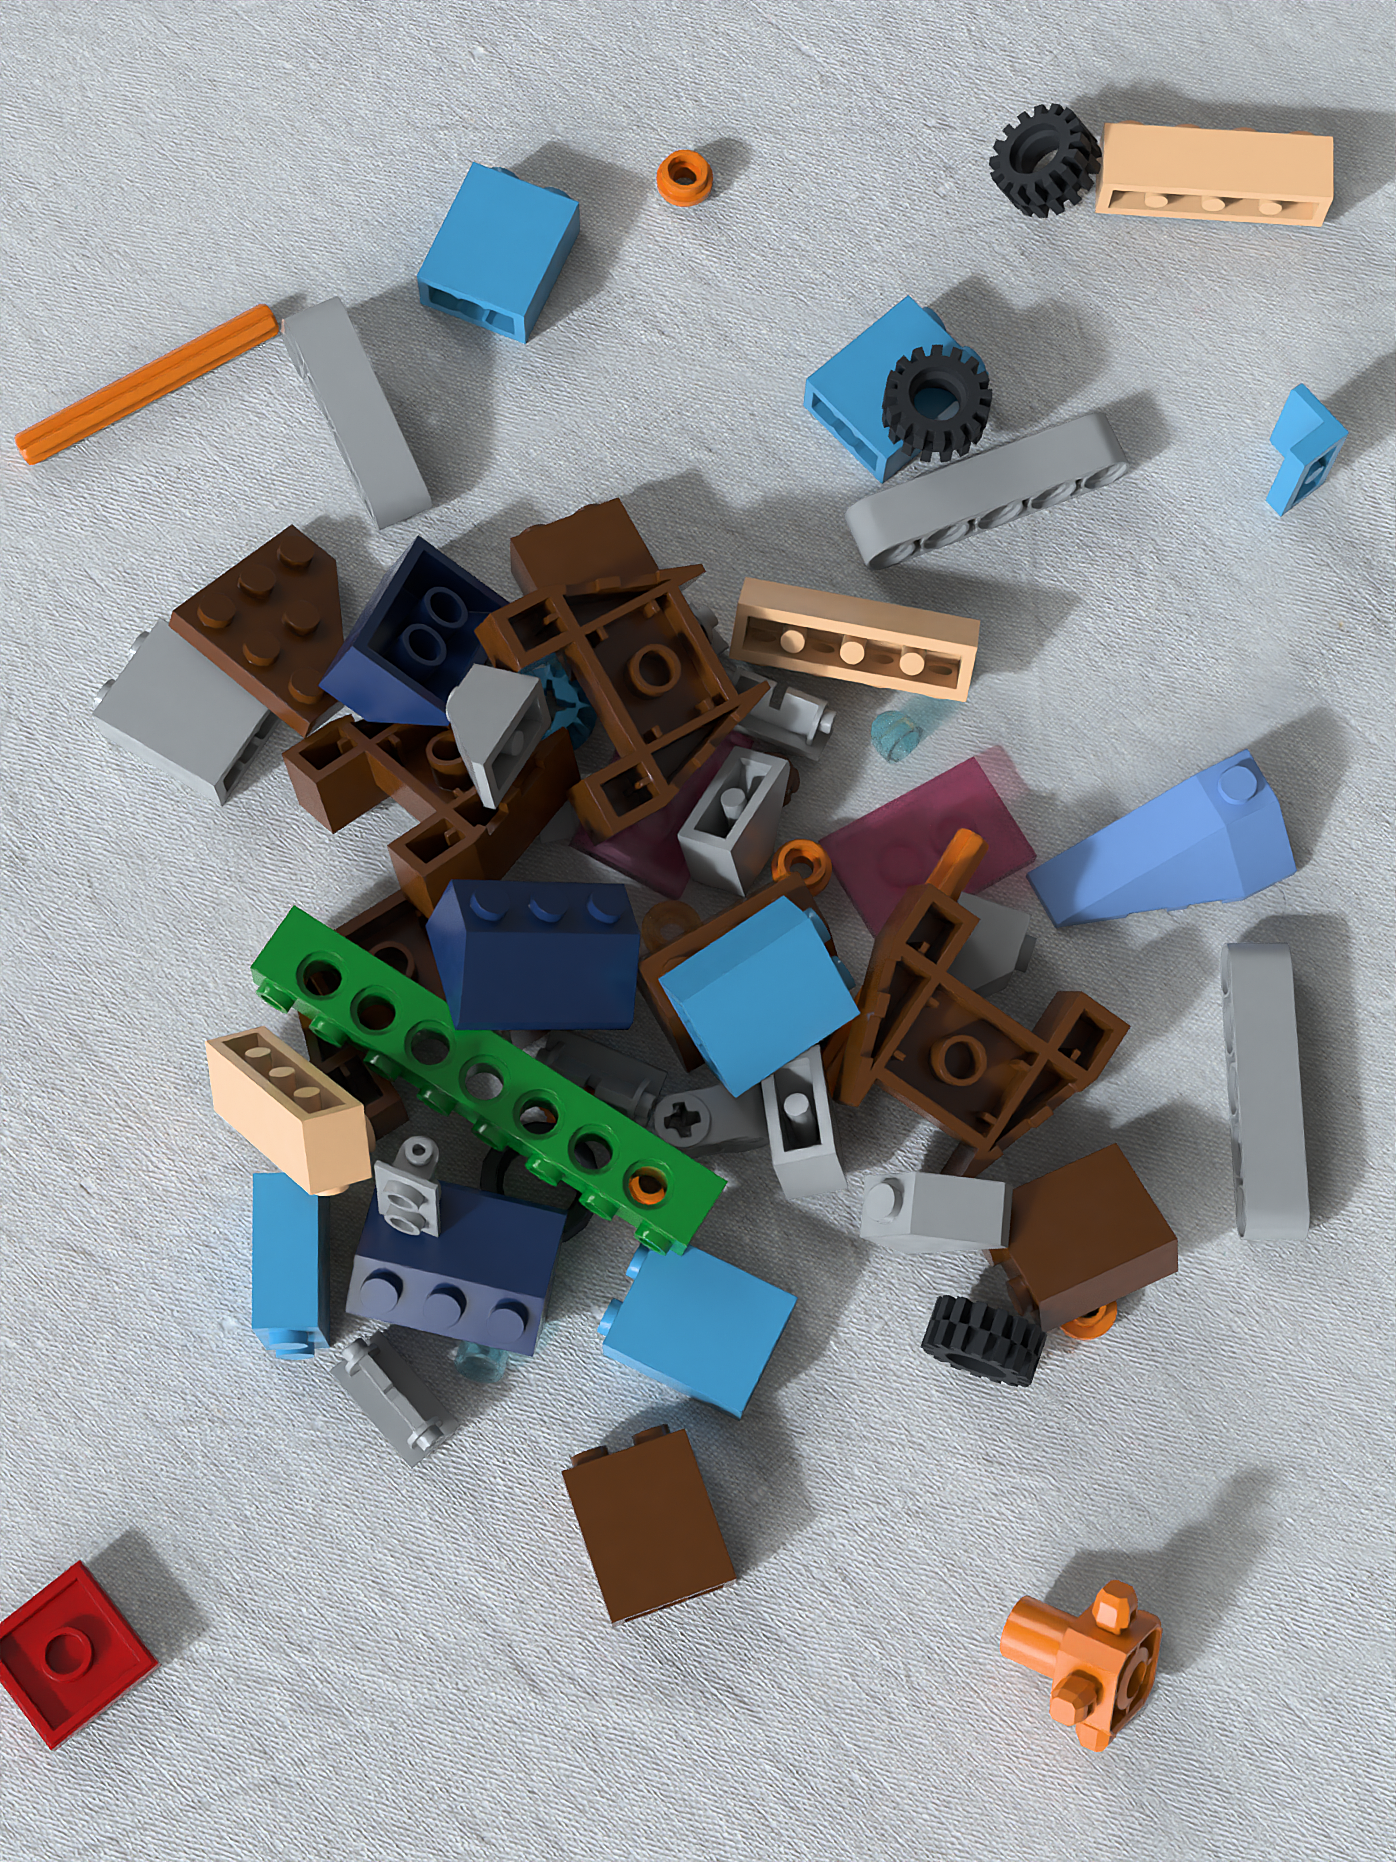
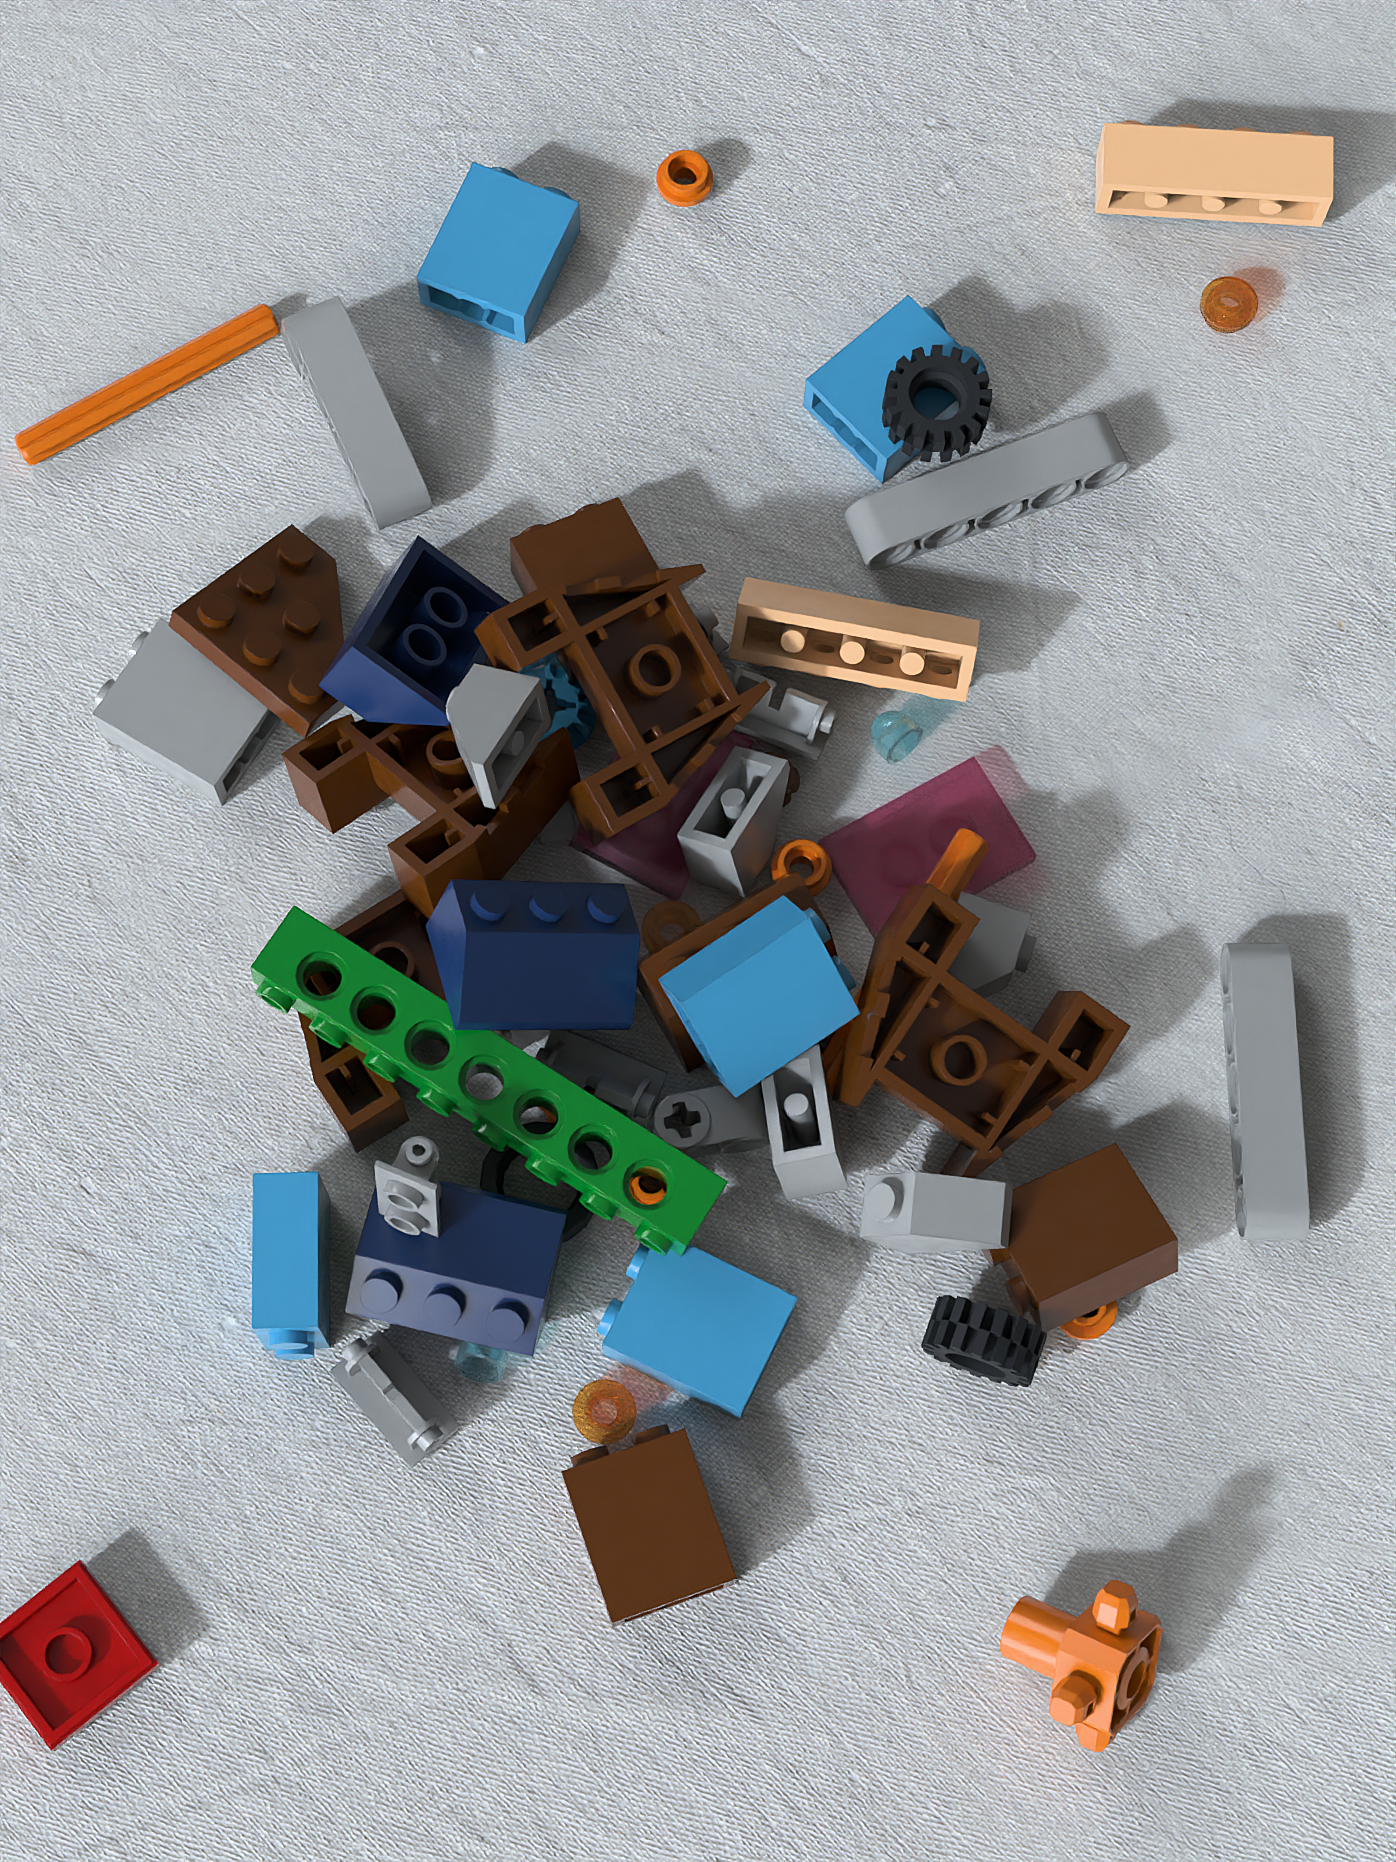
(290, 1111): light nougat brick -> none
(598, 1392): none -> clear orange plate
(1061, 176): black tyre -> none
(1189, 846): medium blue wedge -> none
(1223, 317): none -> clear orange plate
(1309, 443): dark azure panel -> none

